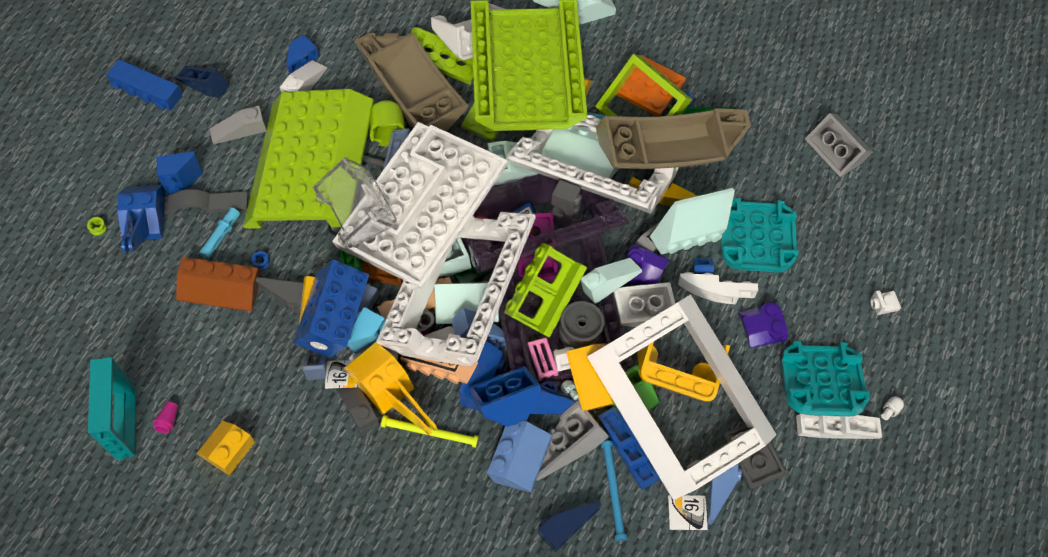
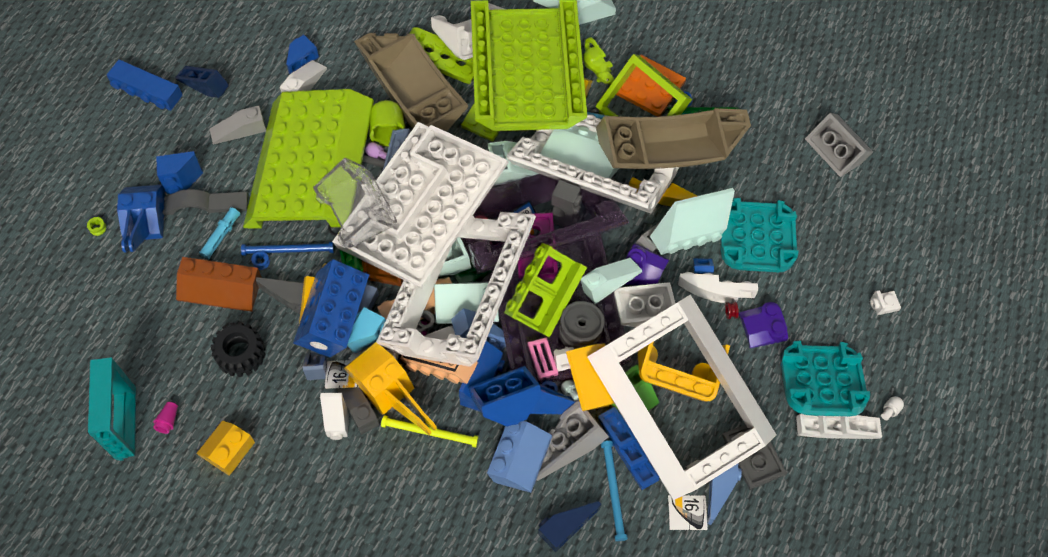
(229, 337): none -> black tyre
(287, 248): none -> blue bar
(335, 415): none -> white slope
(375, 150): none -> lavender cylinder
(594, 60): none -> lime animal
(731, 310): none -> dark red bush

